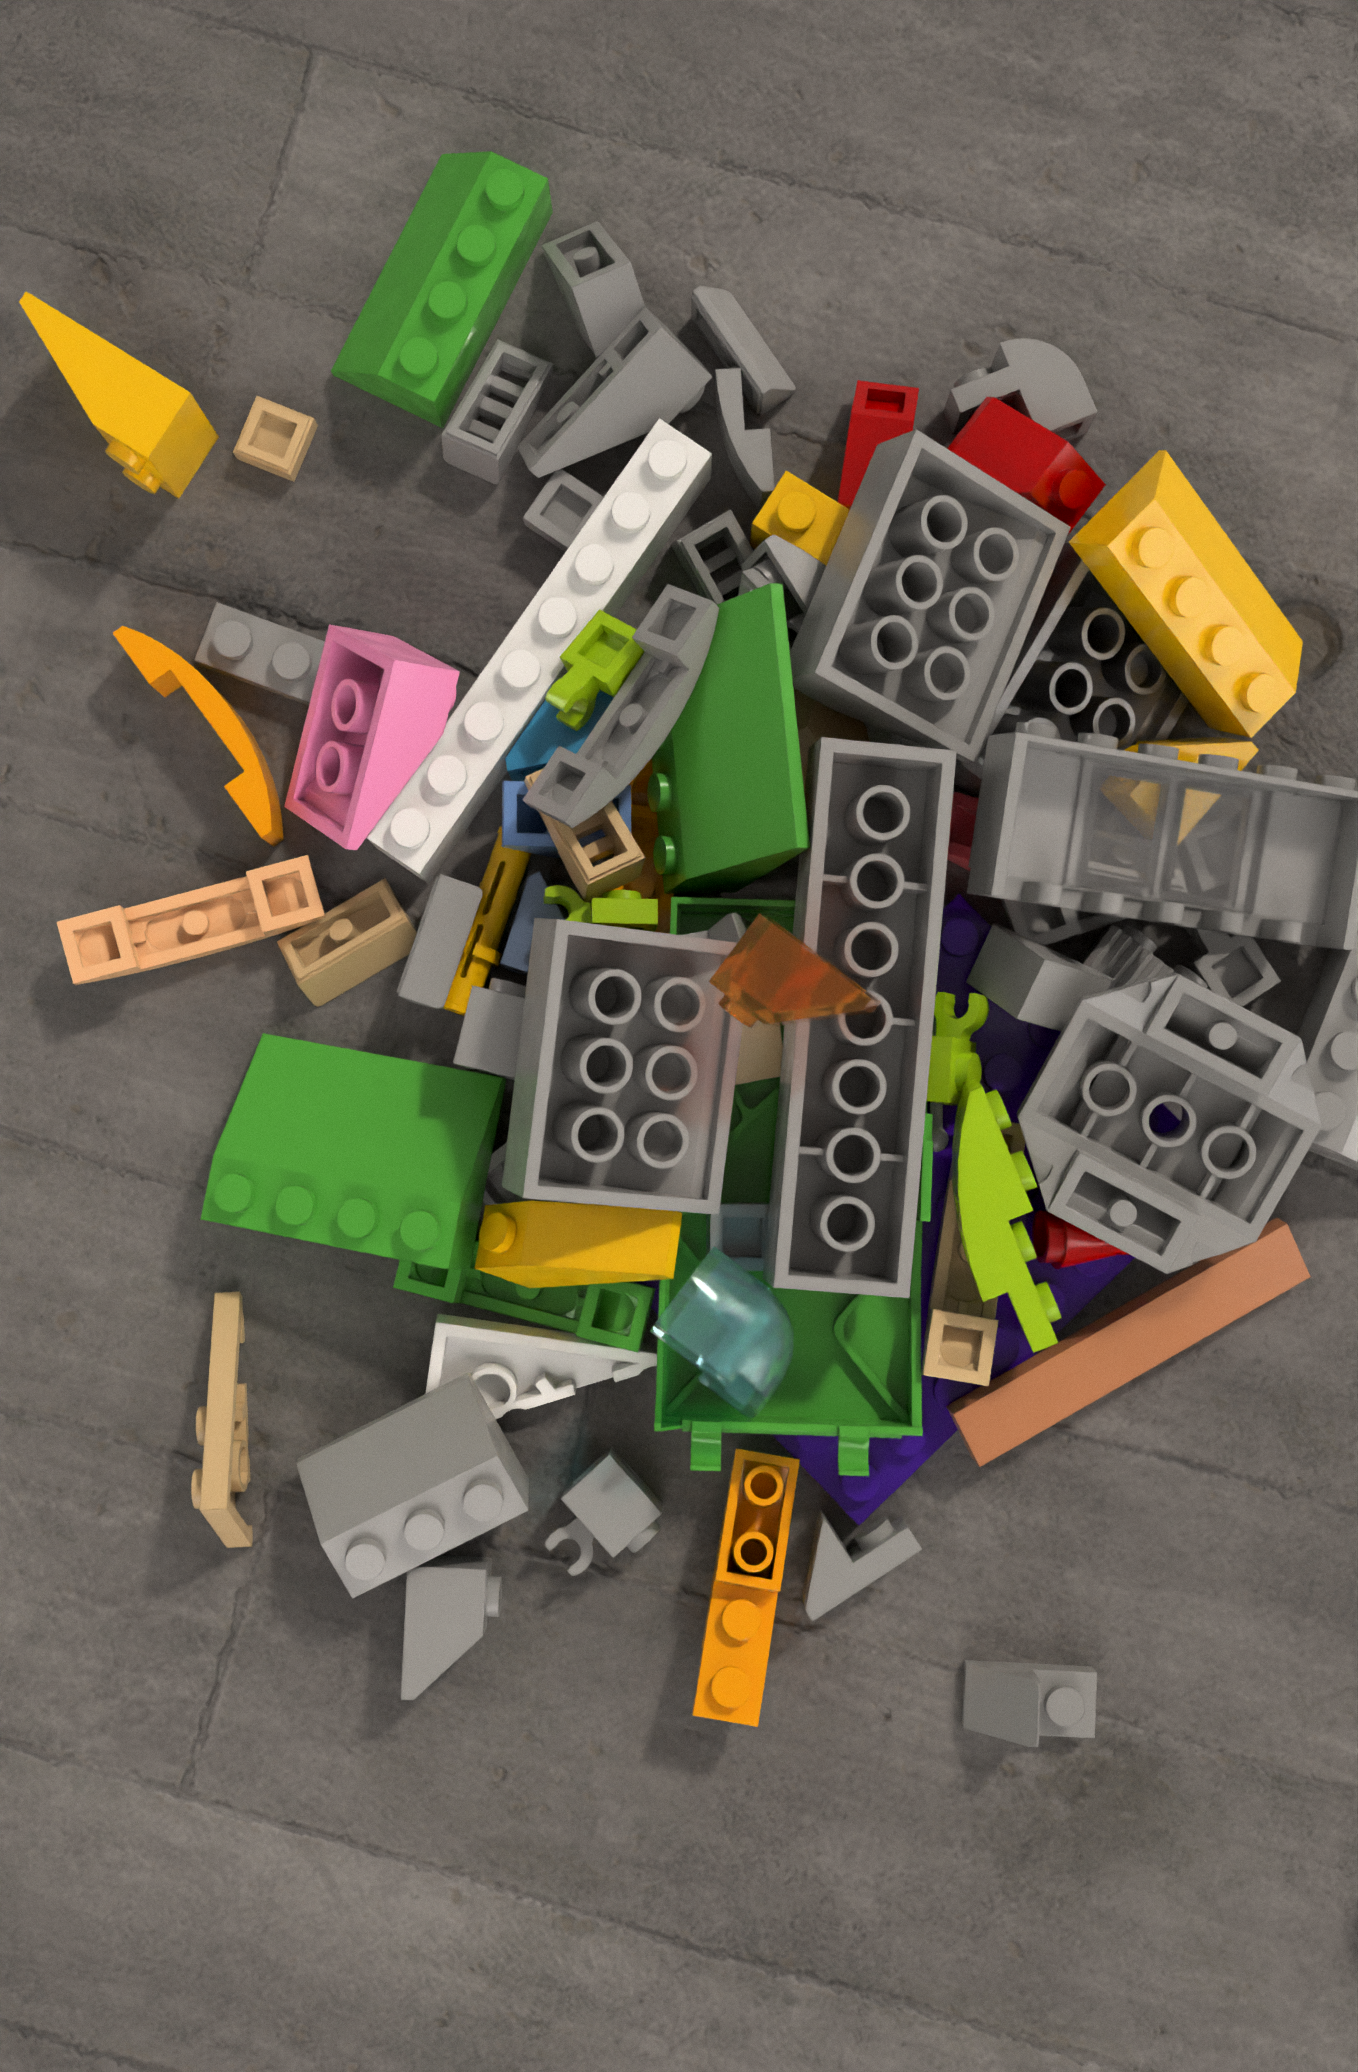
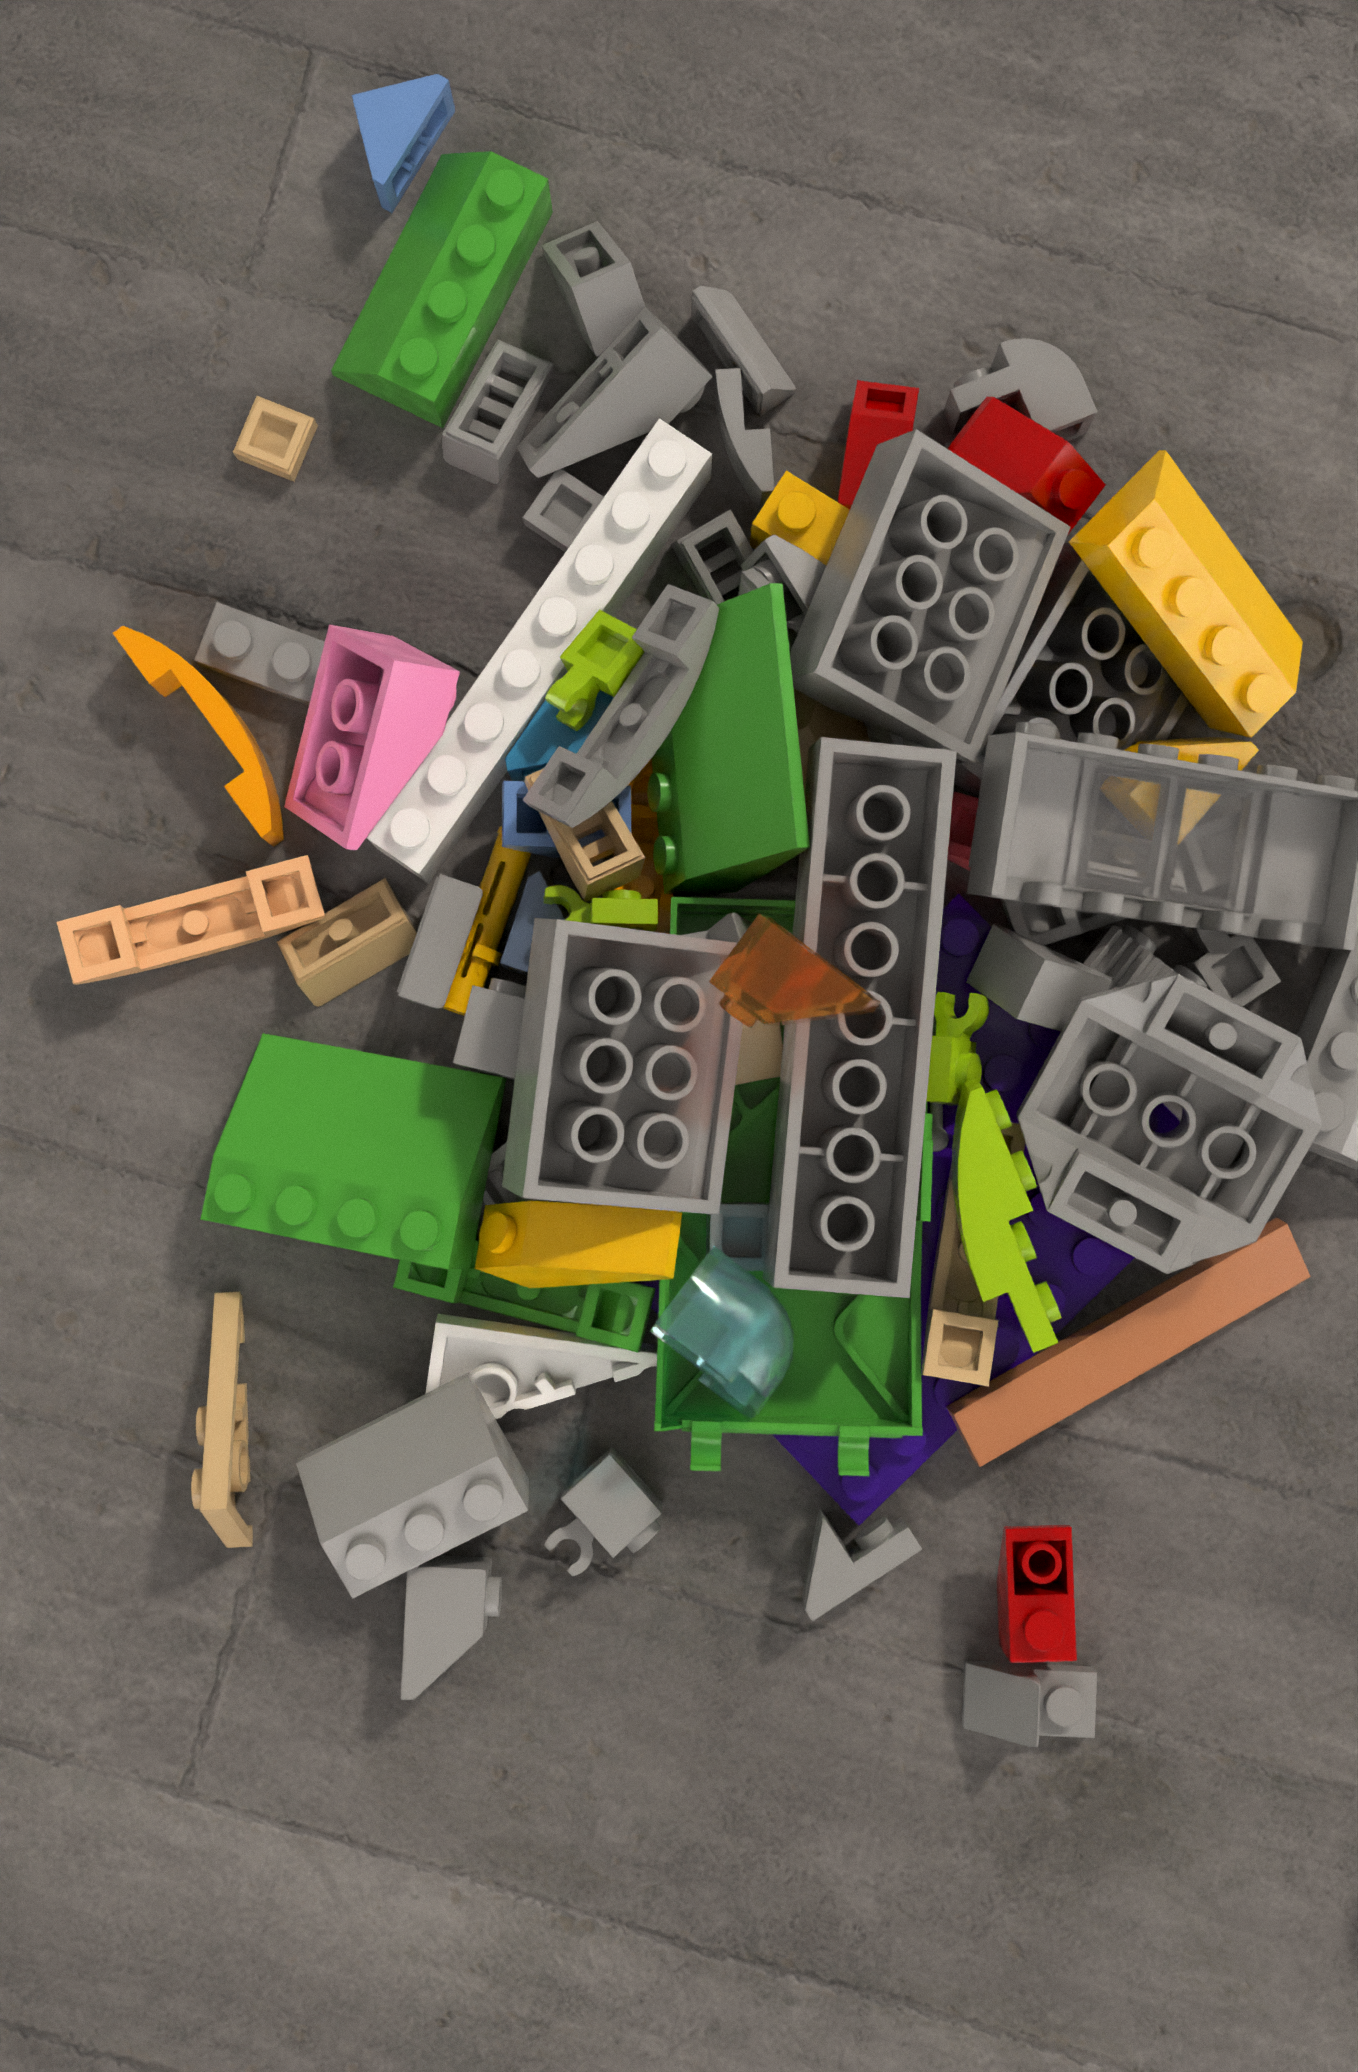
(143, 416): yellow slope -> none
(400, 130): none -> medium blue slope
(745, 1587): light orange slope -> none
(1036, 1594): none -> red slope
(1065, 1244): red cone -> none

